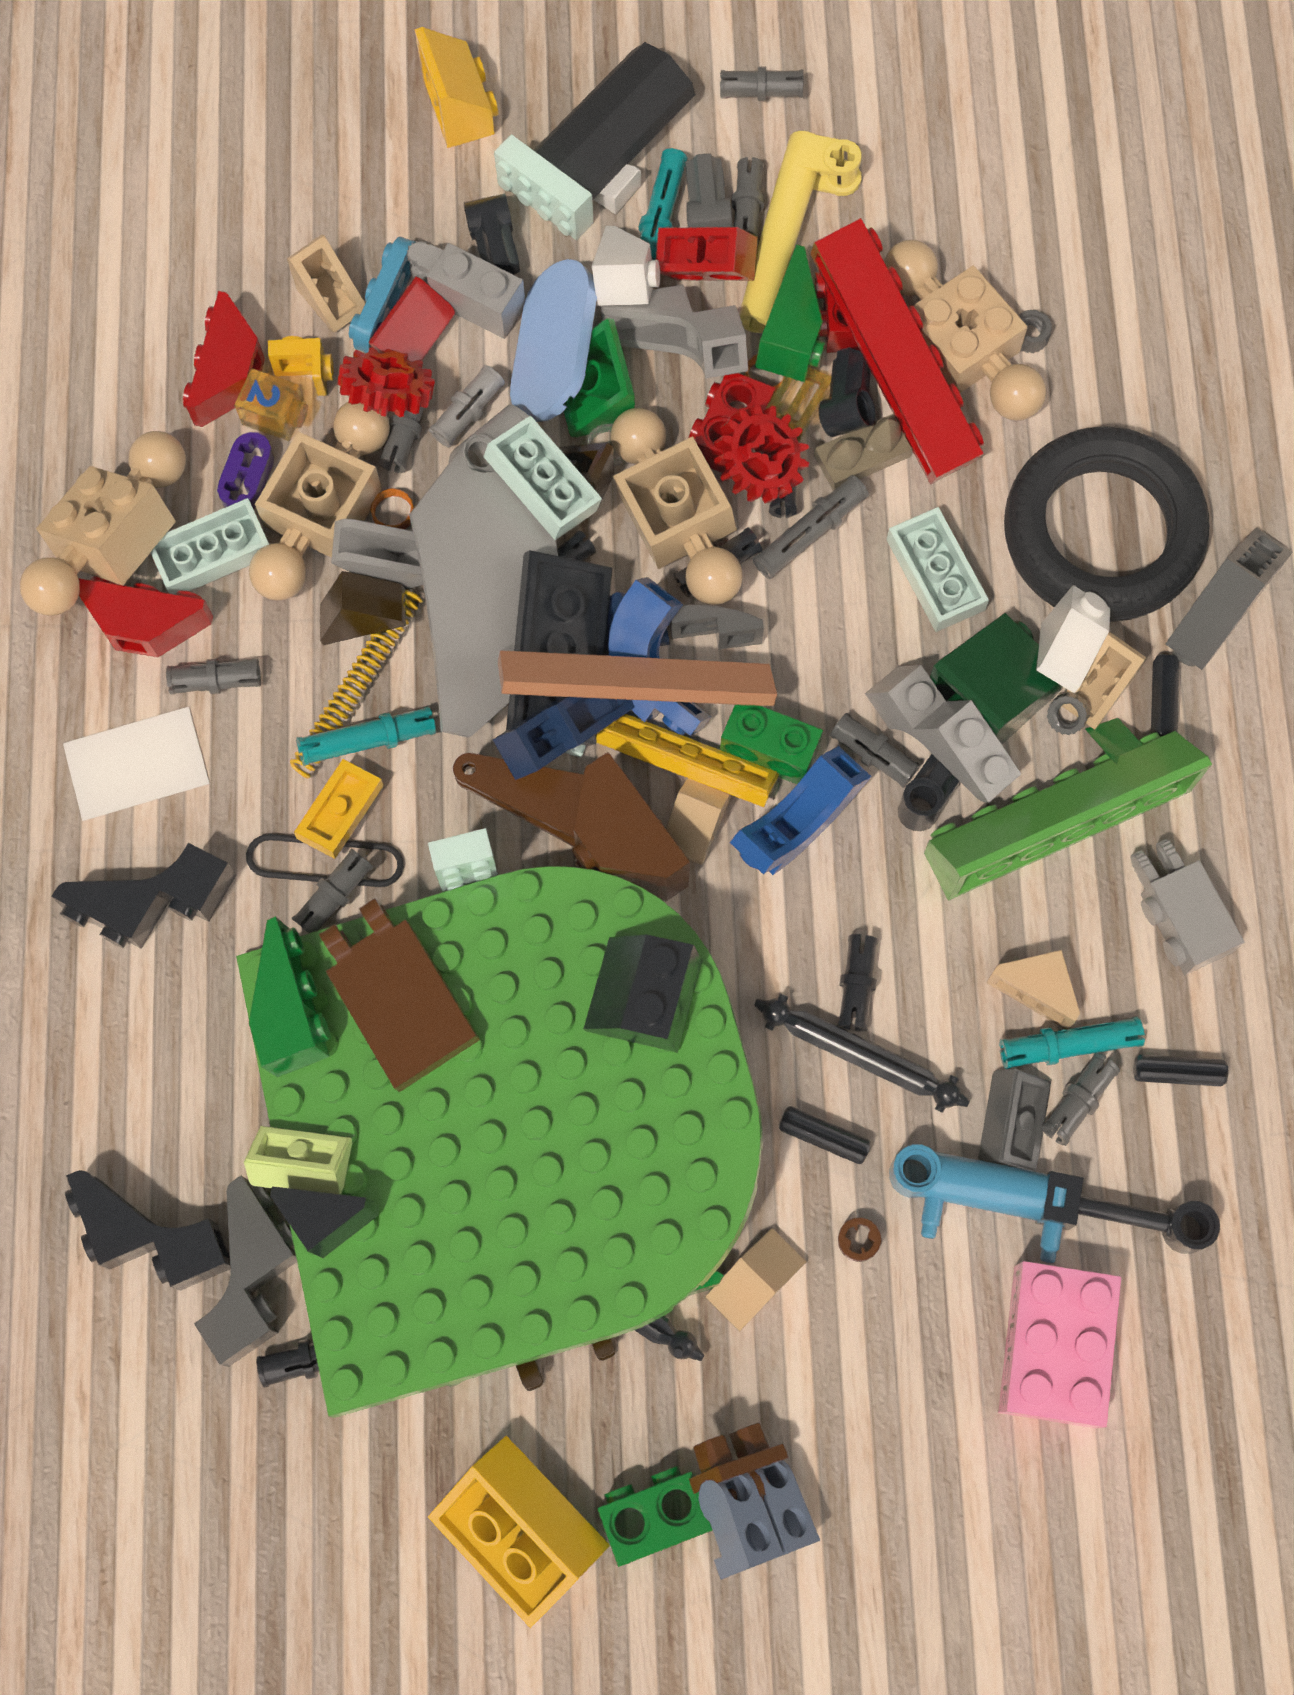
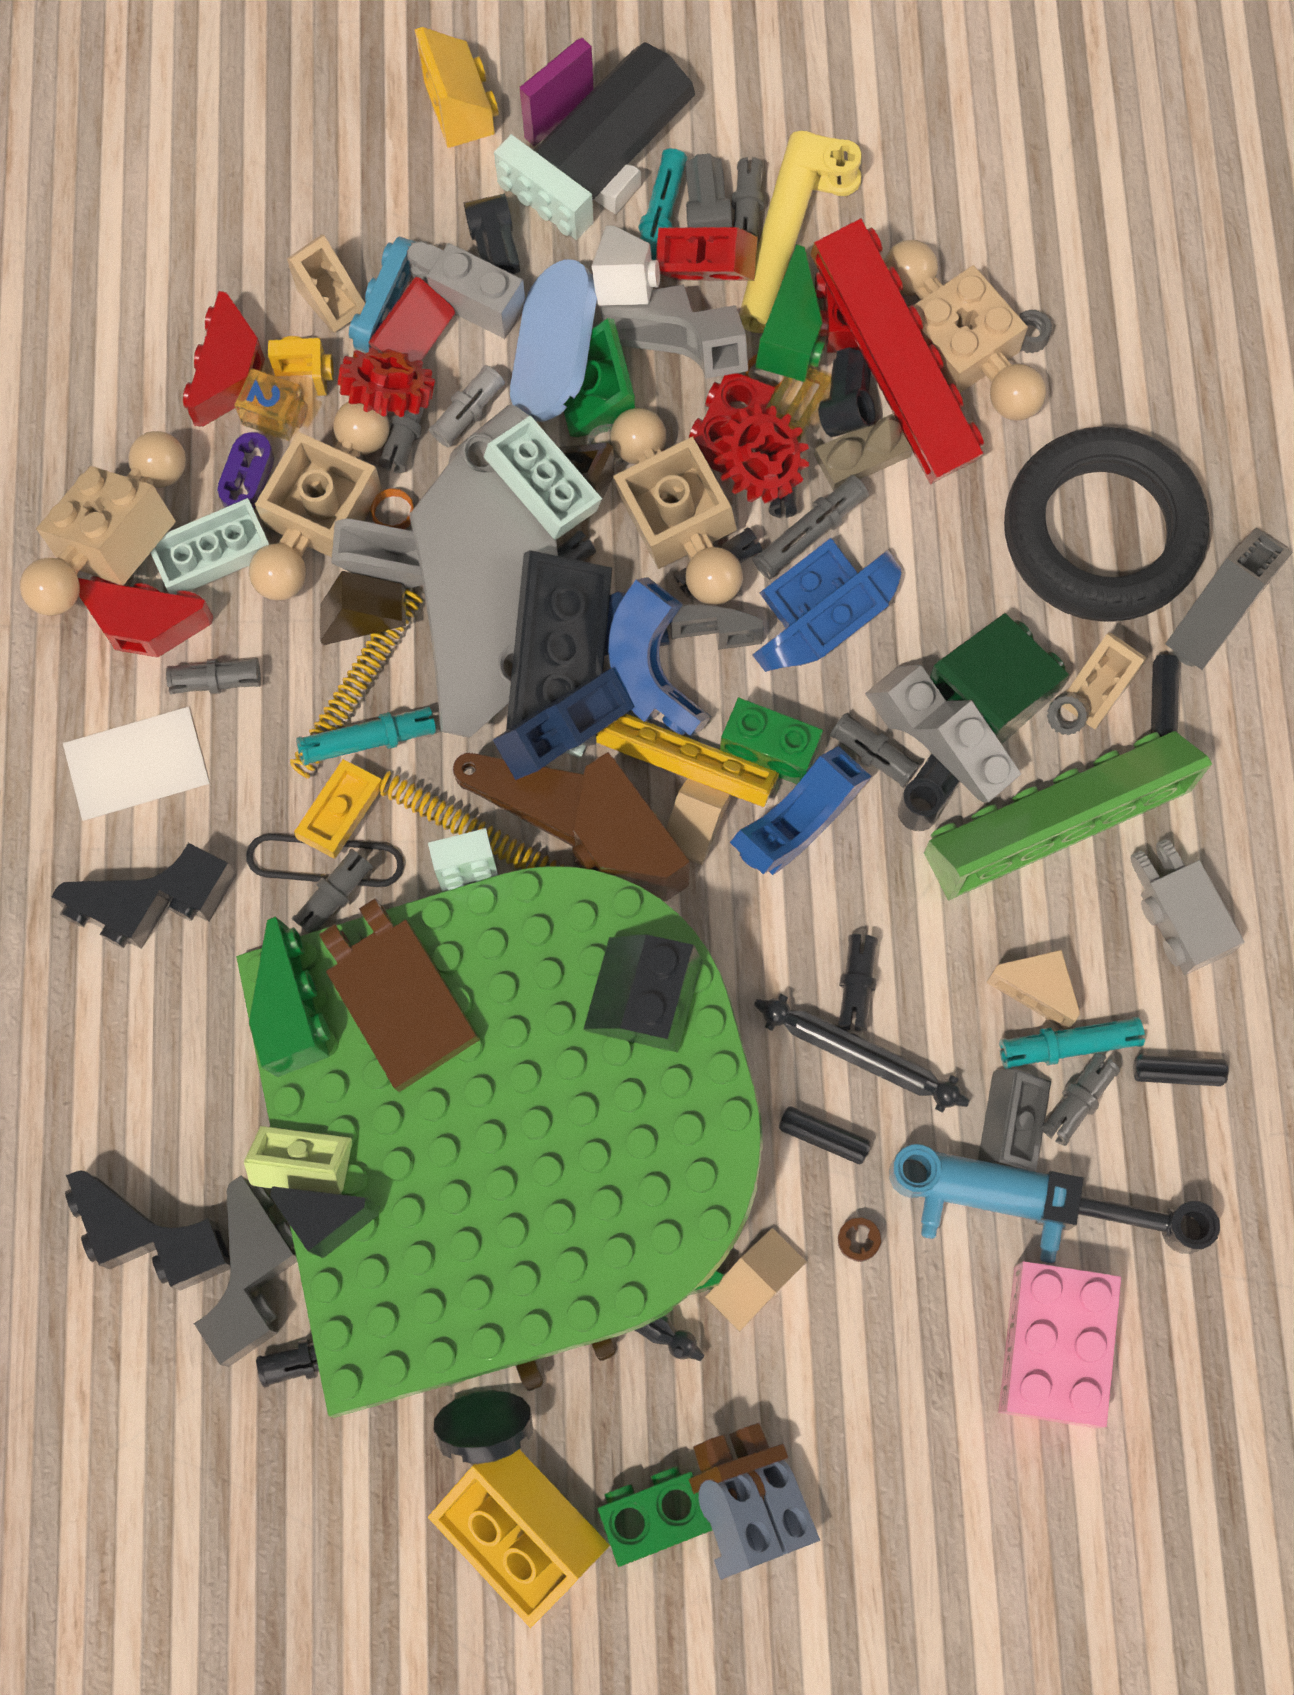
(459, 830): none -> yellow piece
(483, 1426): none -> black tile
(556, 90): none -> magenta tile
(636, 678): nougat tile -> none
(762, 83): dark grey pin -> none
(824, 604): none -> blue plate
(937, 569): light aqua piece -> none
(1072, 637): white slope -> none
(1114, 738): green sticker -> none

